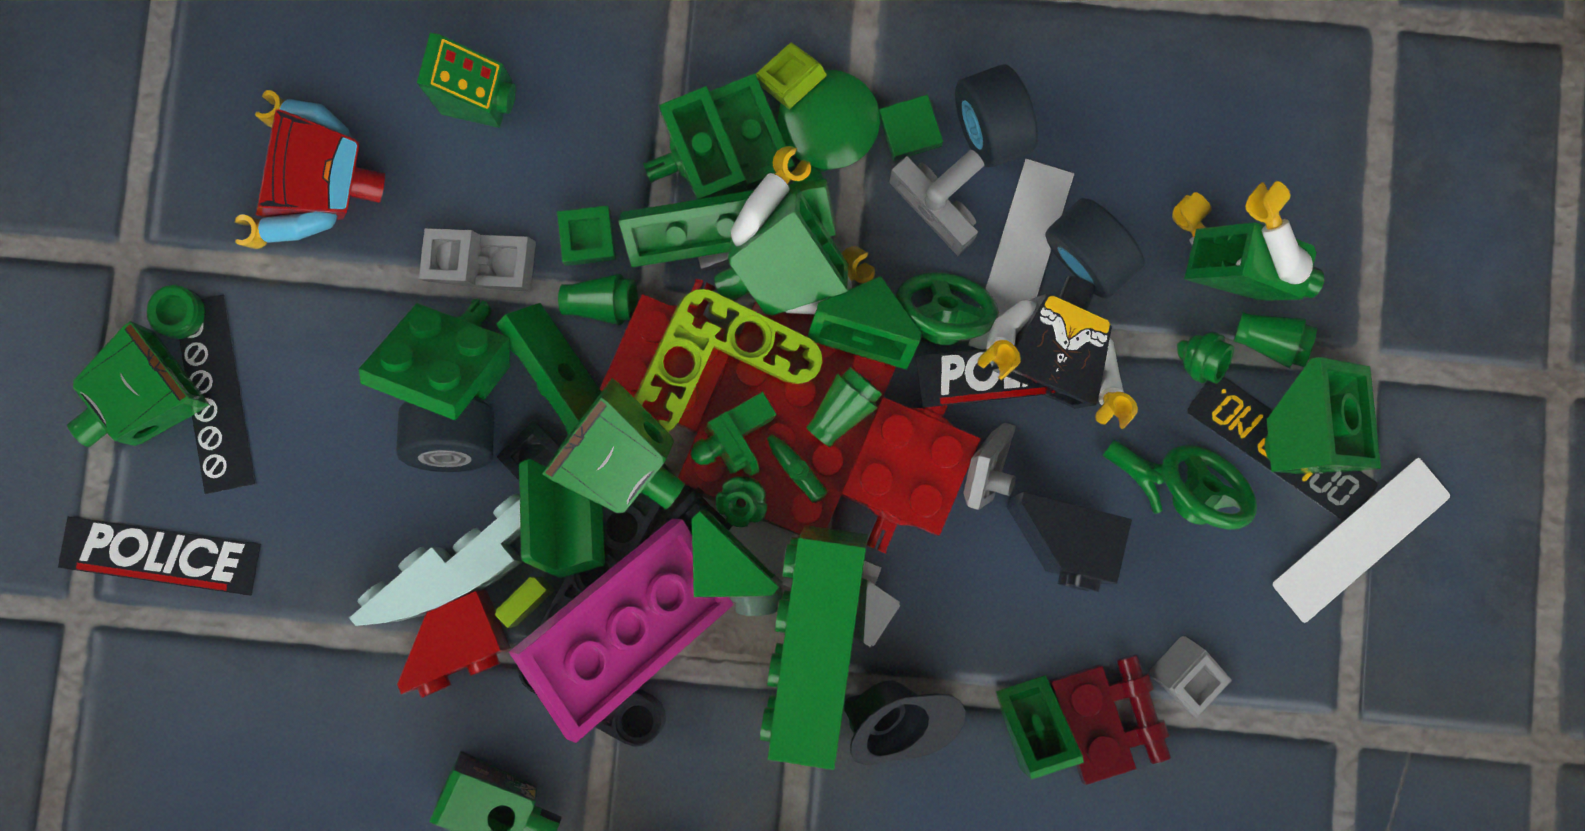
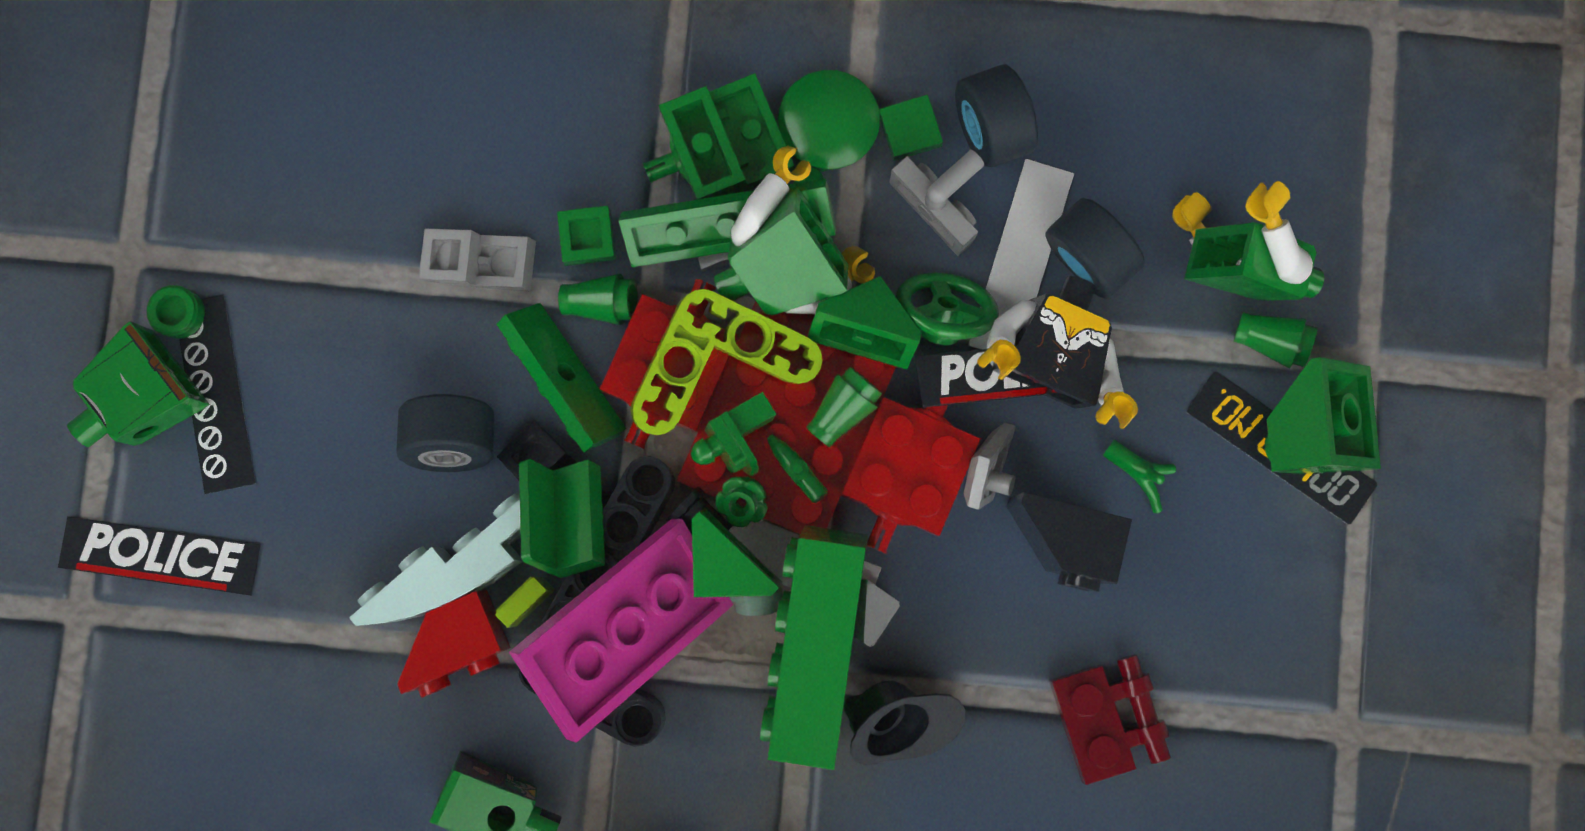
(306, 174): torso -> none
(439, 359): green plate -> none
(465, 82): green slope -> none
(616, 454): green torso -> none
(790, 75): lime tile -> none
(1038, 728): green slope -> none
(1190, 675): light grey slope -> none
(1205, 493): green piece -> none
(1206, 356): green plate -> none
(1361, 540): white sticker -> none

